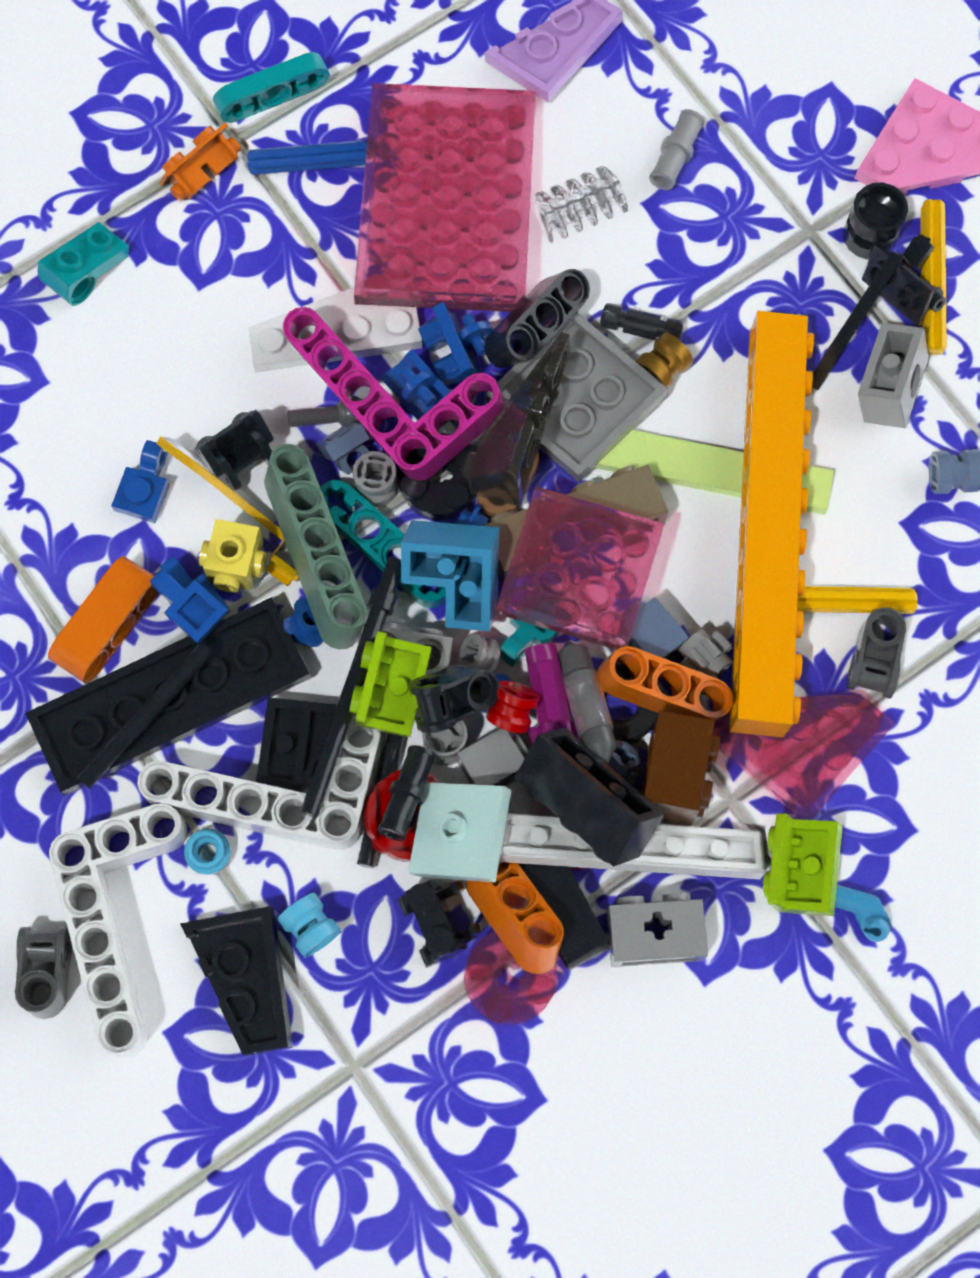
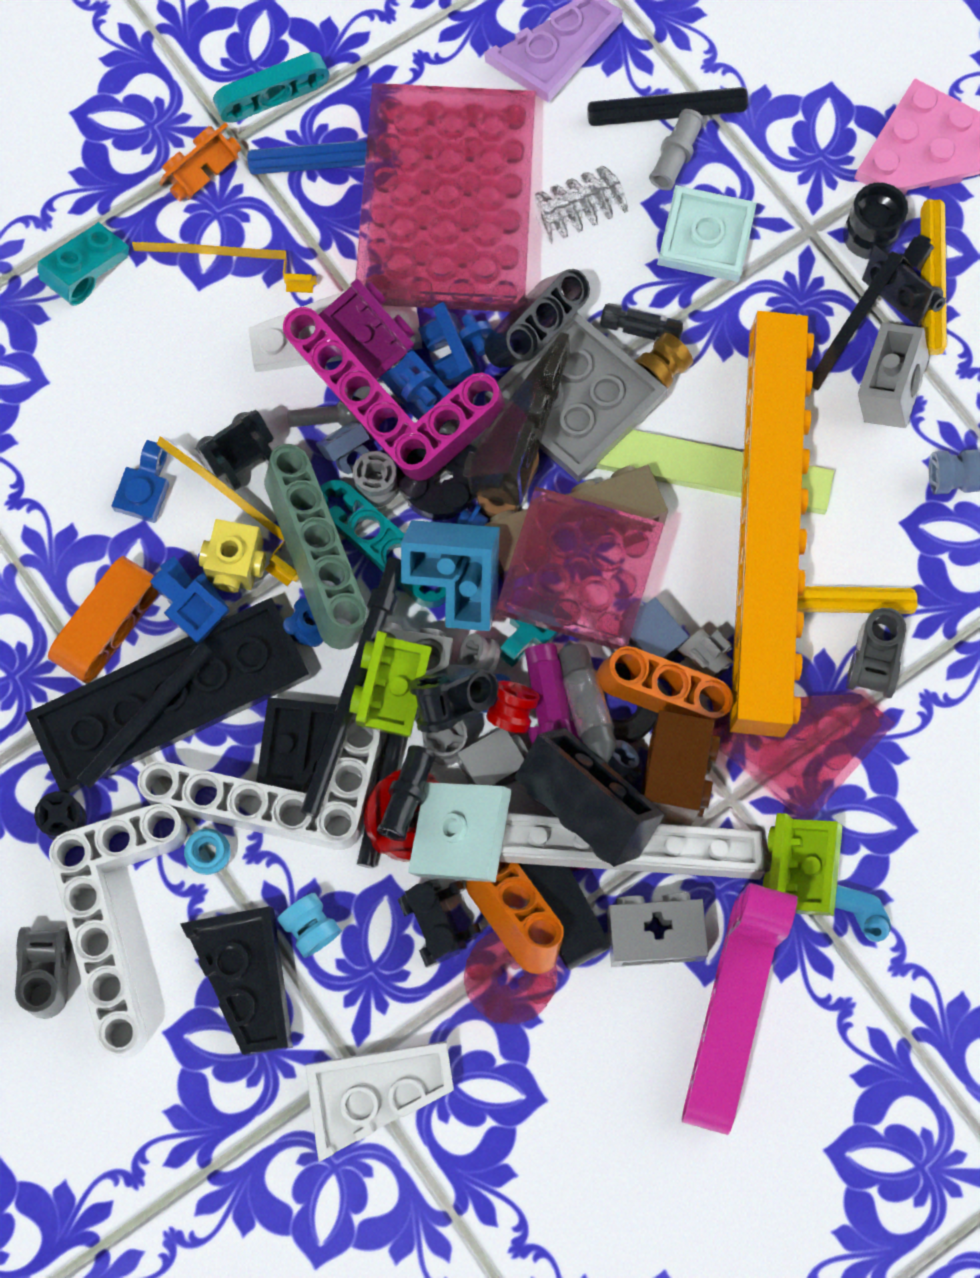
(53, 810): none -> black wheel
(294, 282): none -> yellow piece
(368, 328): none -> magenta bracket
(371, 1090): none -> white wing
(666, 106): none -> black axle
(707, 233): none -> light aqua plate
(755, 927): none -> dark pink beam

